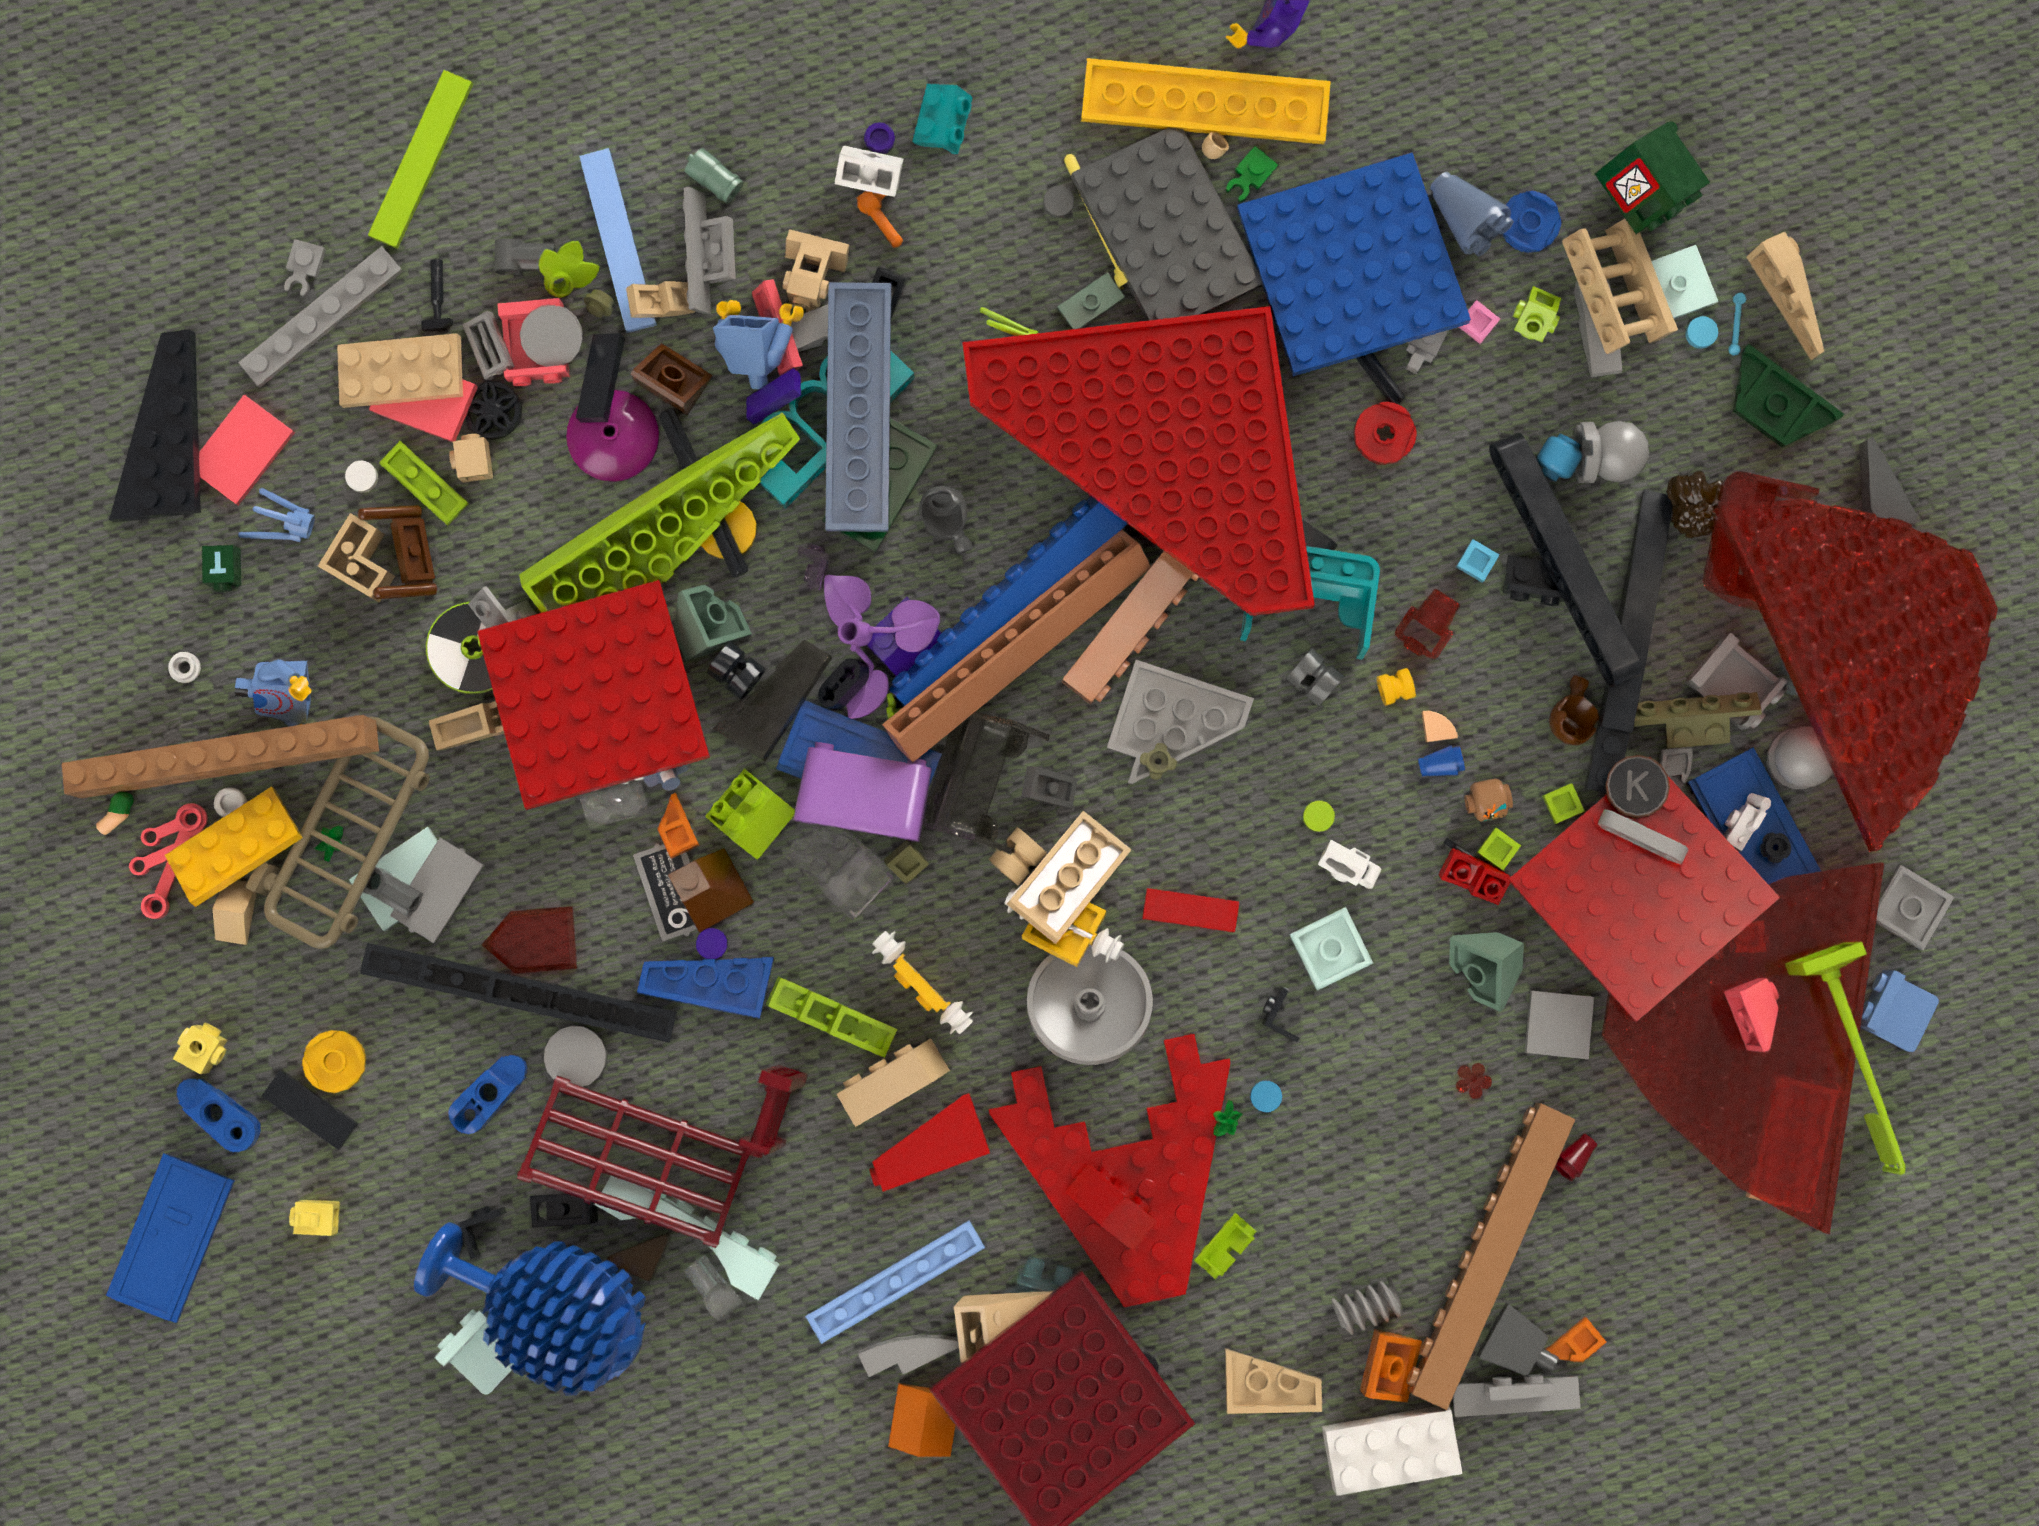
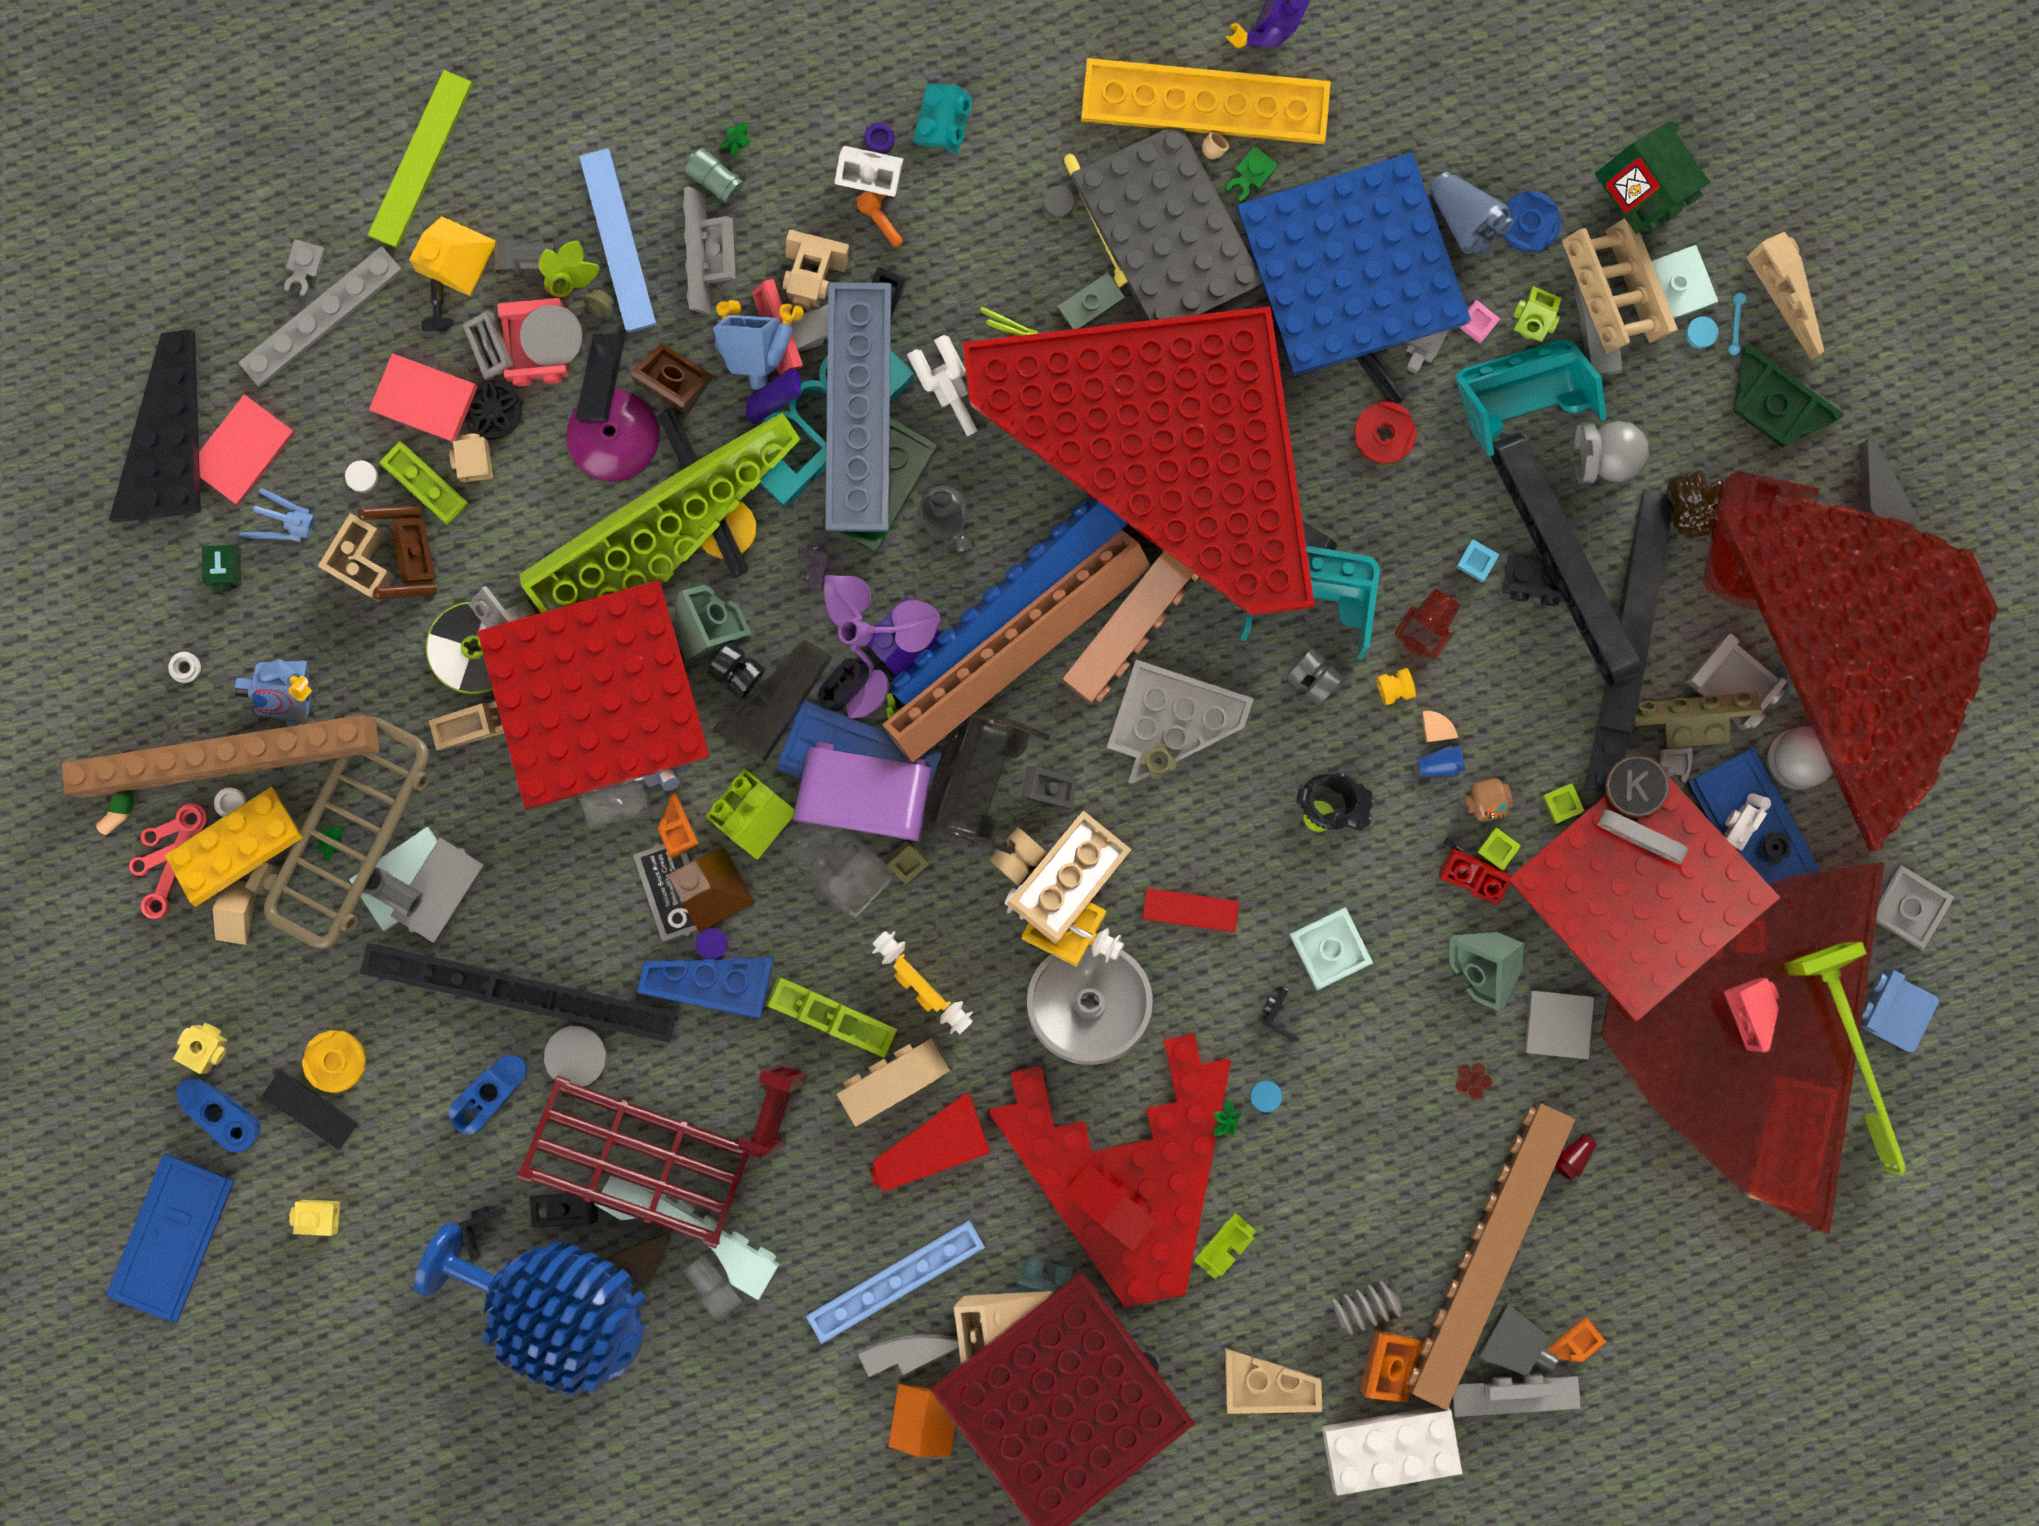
(400, 370): tan plate -> none
(452, 255): none -> yellow slope
(472, 1355): light aqua bracket -> none
(535, 940): clear red tile -> none
(658, 300): tan slope -> none
(737, 138): none -> green plant
(945, 380): none -> white plant
(1349, 865): white piece -> none
(1356, 797): none -> black piece
(1528, 382): none -> teal windscreen
(1559, 457): dark azure head -> none
(1574, 716): reddish brown hair -> none

